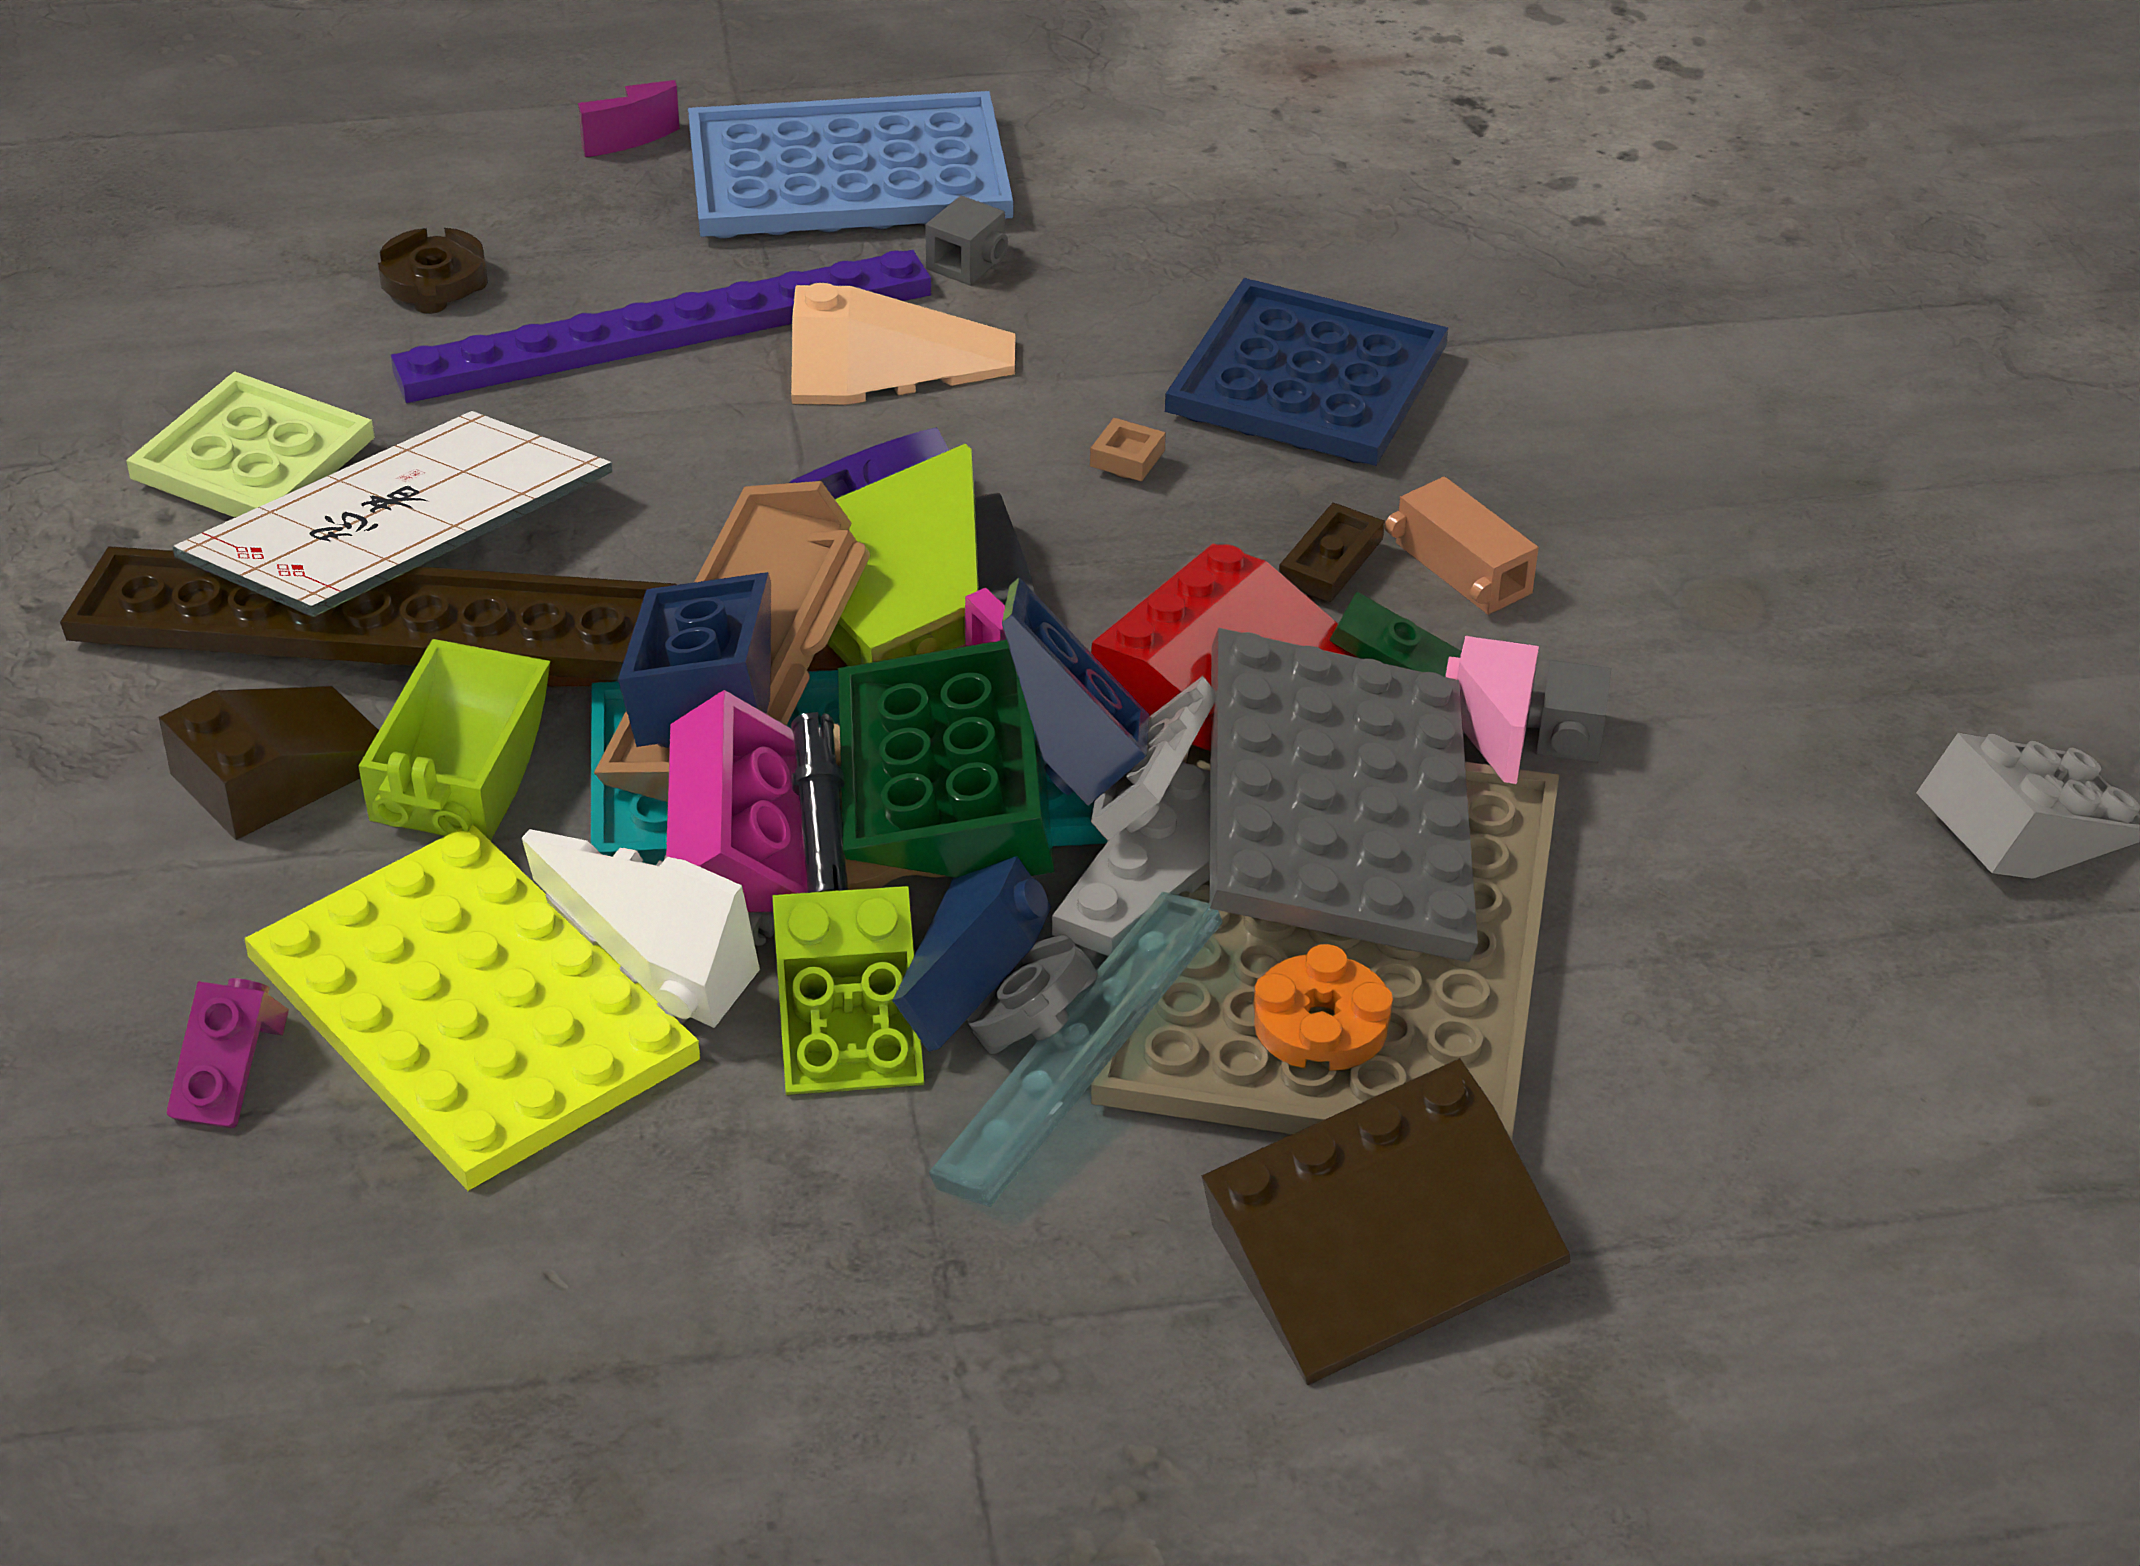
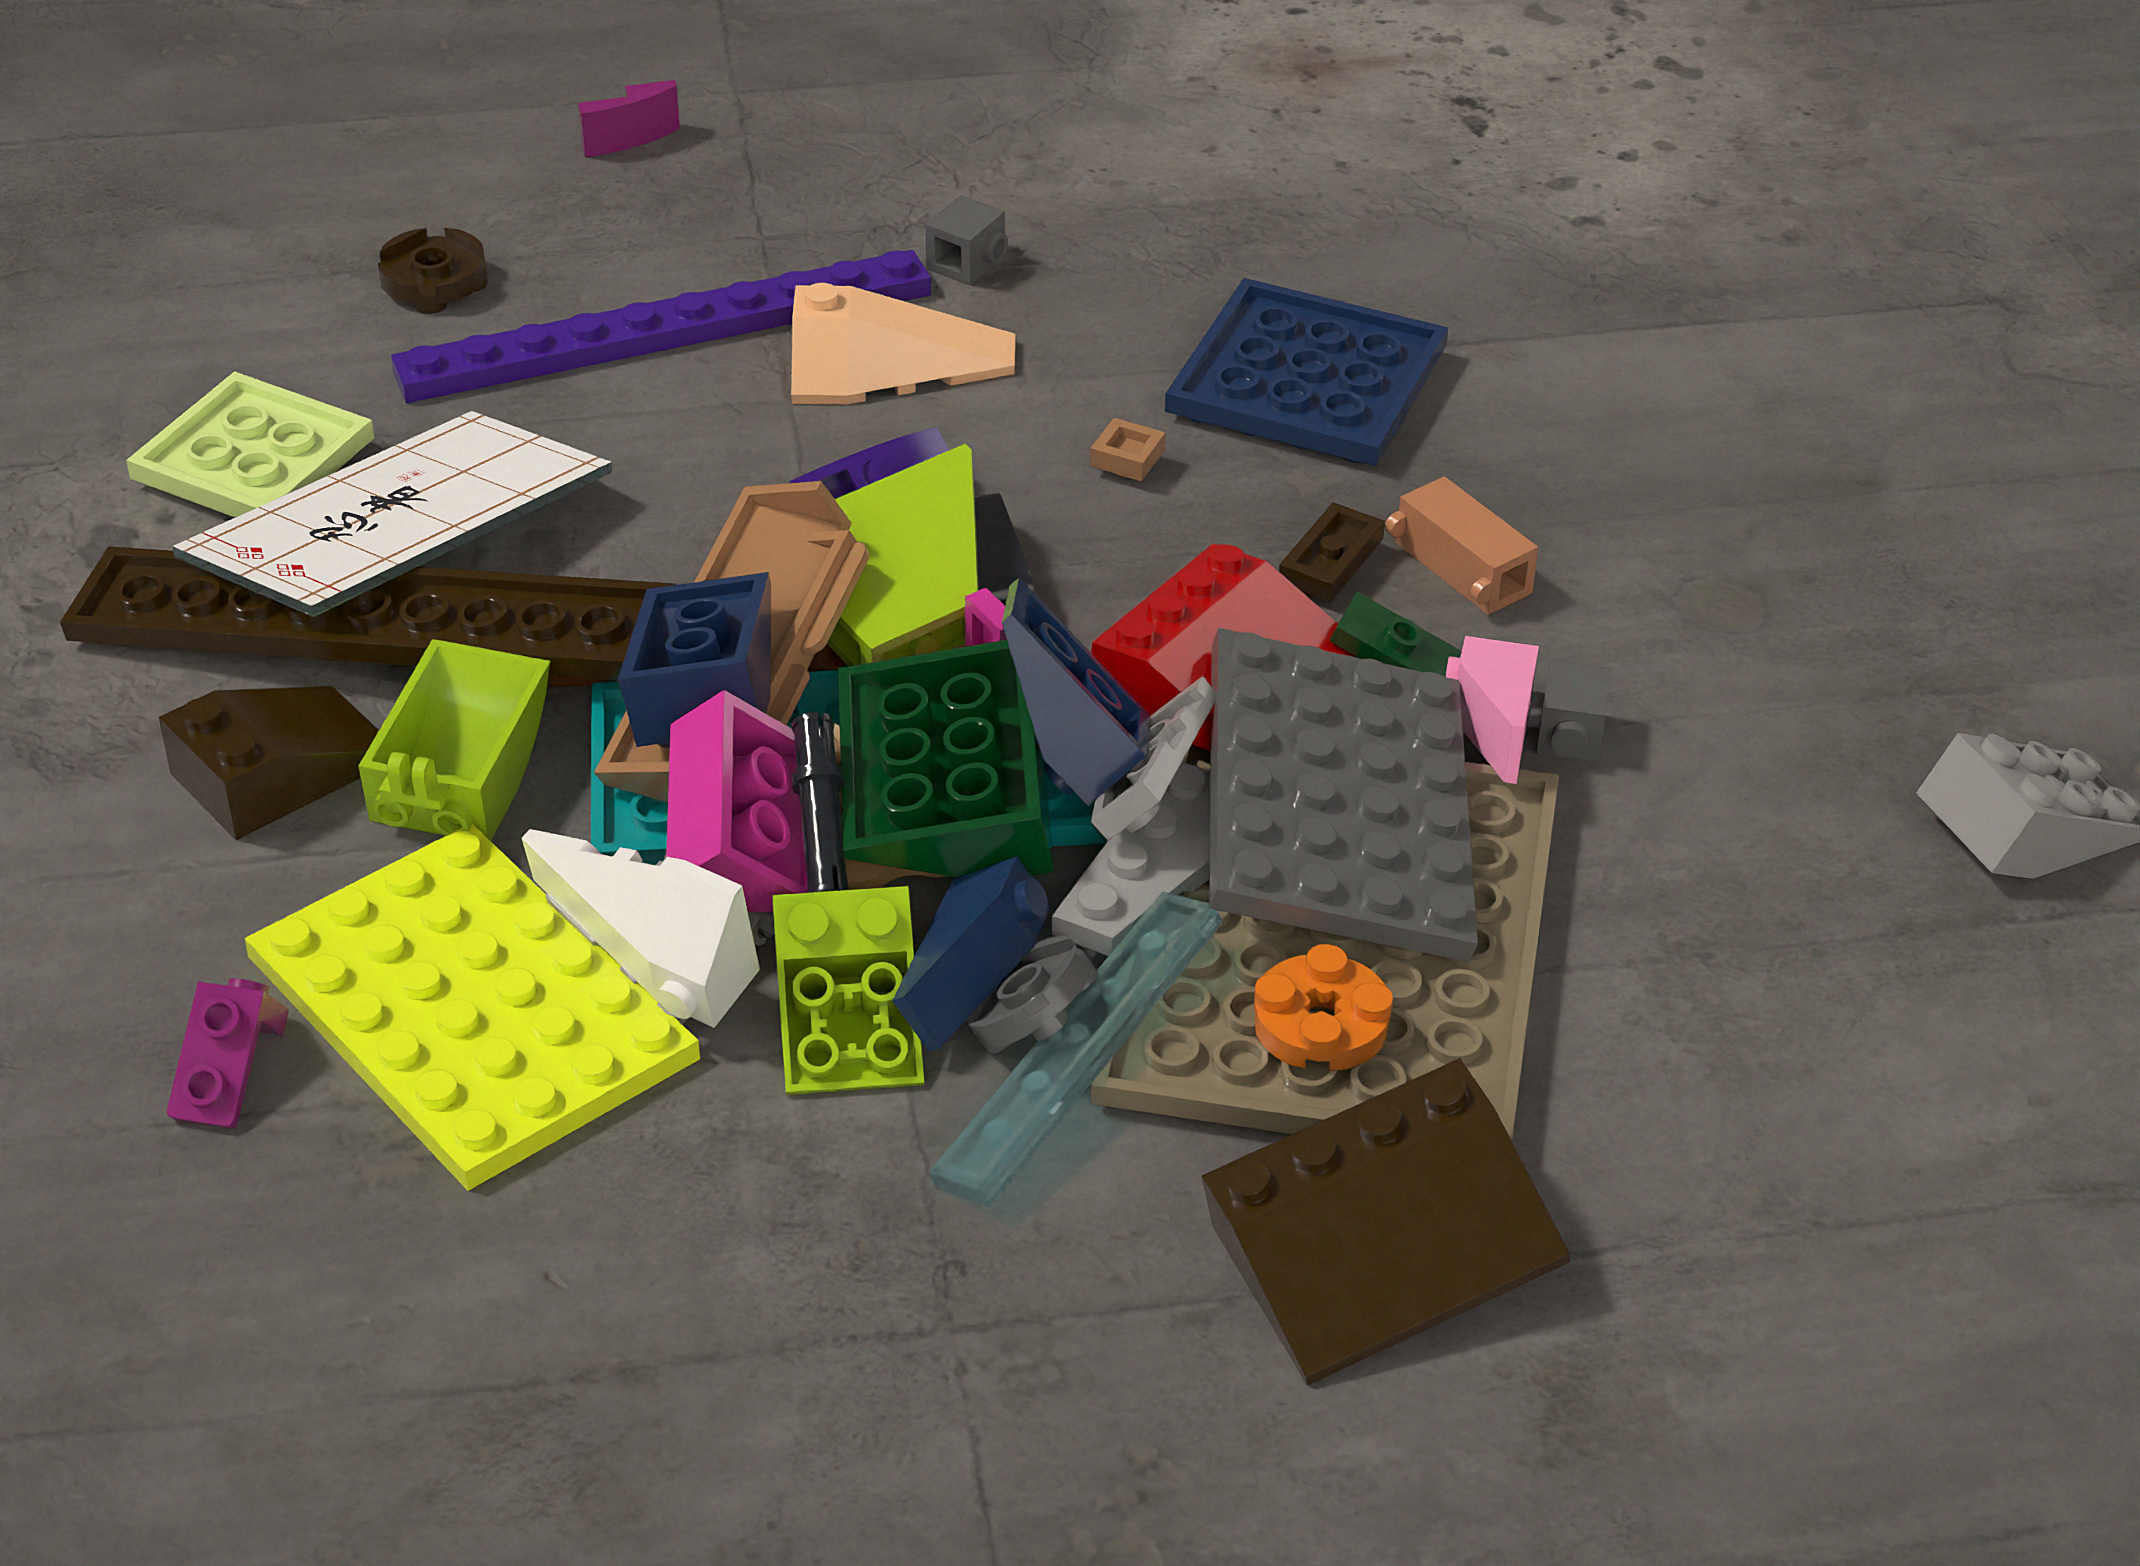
(844, 162): medium blue plate -> none

